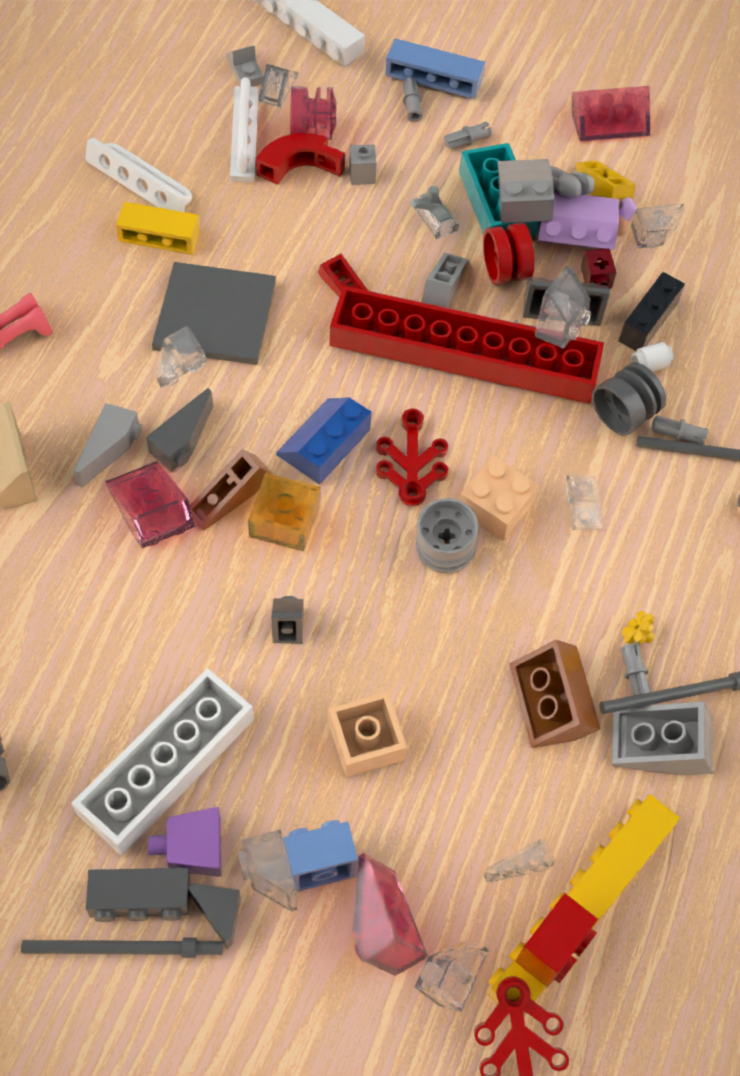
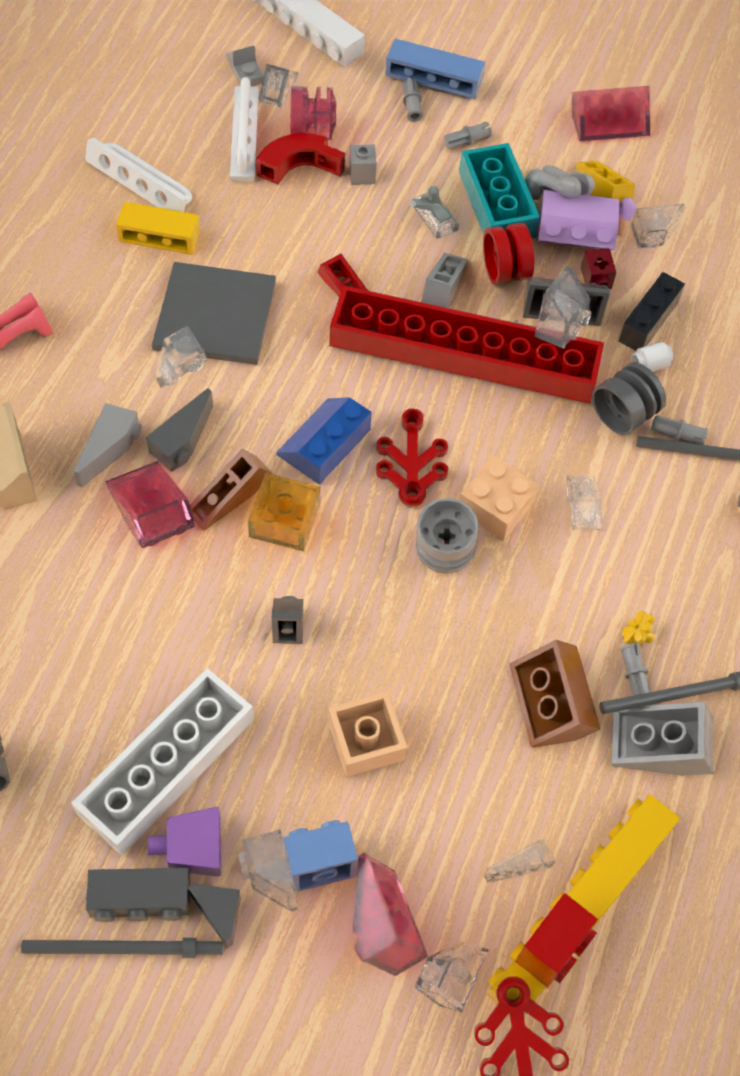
(525, 191): light grey slope -> none

